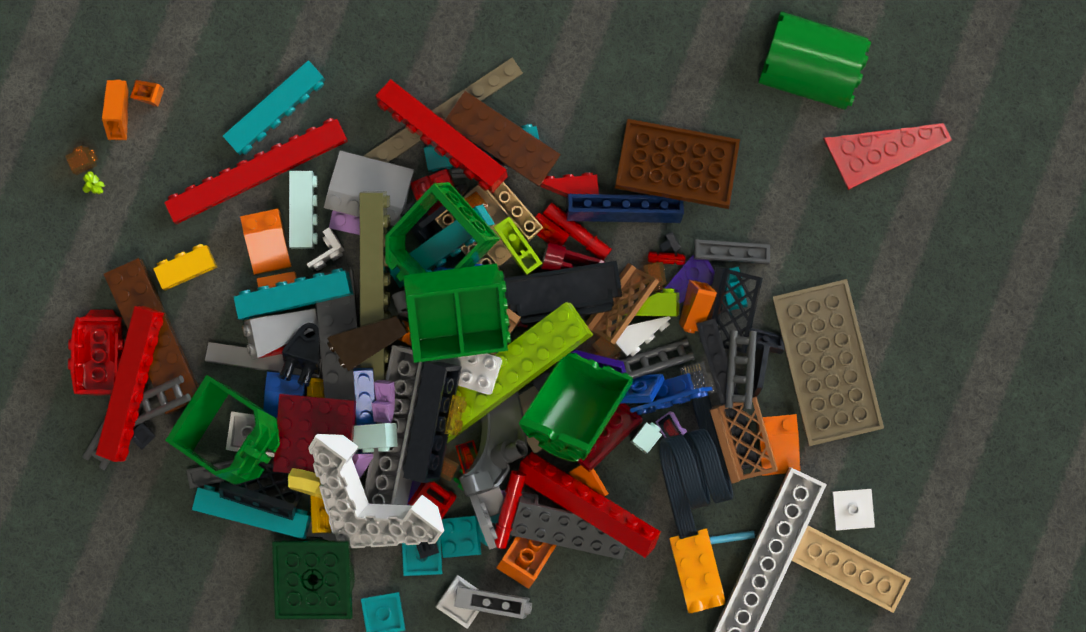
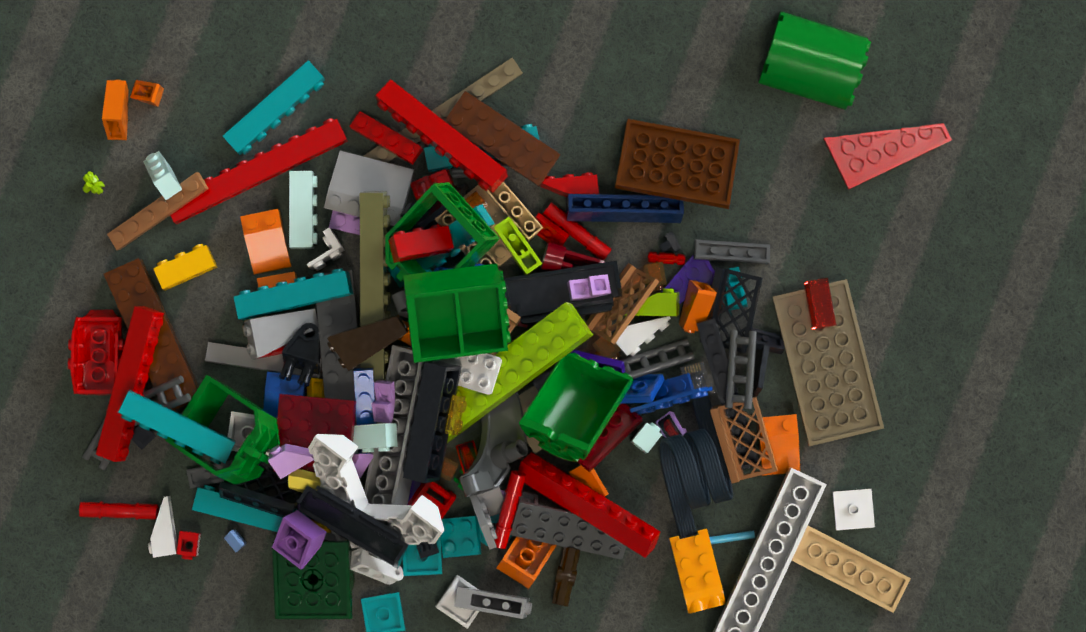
(81, 159): clear orange brick -> none
(118, 510): none -> red piece
(157, 212): none -> medium nougat plate
(162, 175): none -> light aqua brick
(164, 534): none -> white slope
(177, 427): none -> teal brick
(184, 537): none -> red brick
(235, 540): none -> light blue slope
(288, 459): none -> lavender slope
(298, 539): none -> medium lavender slope
(353, 524): none -> black slope
(374, 567): none -> white leg
(386, 137): none -> red plate
(420, 243): none -> red brick
(566, 576): none -> dark brown piece
(588, 288): none -> lavender slope
(820, 303): none -> clear red piece

